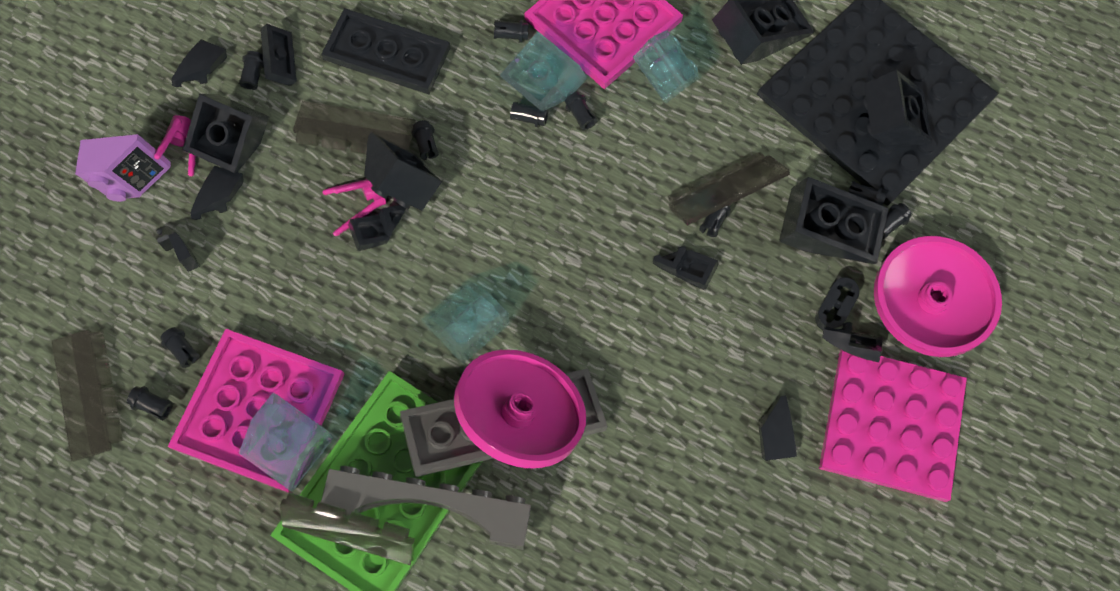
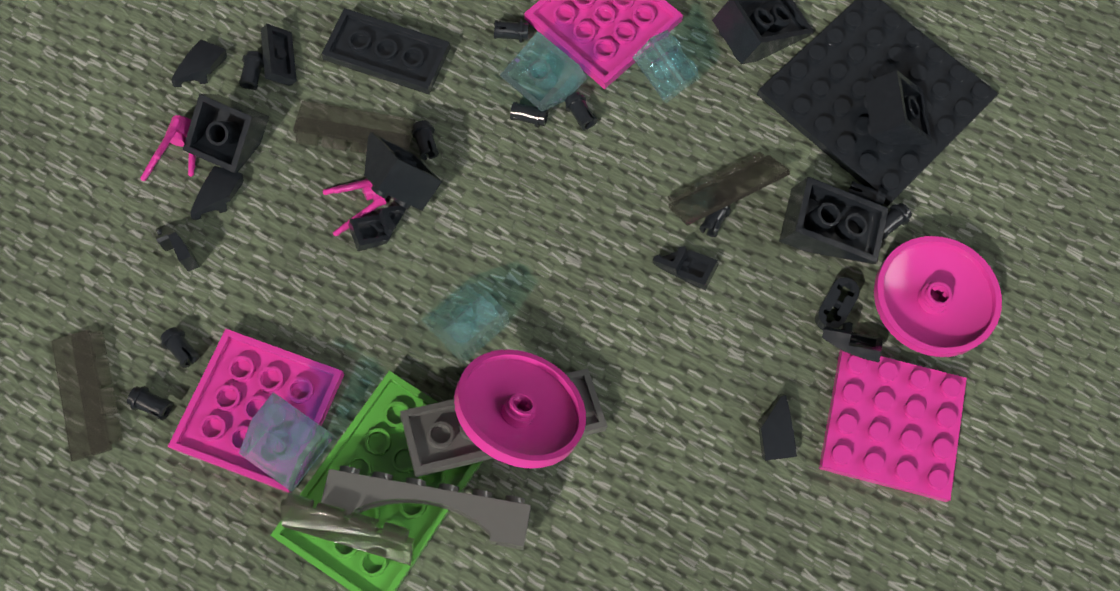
(120, 166): medium lavender slope -> none

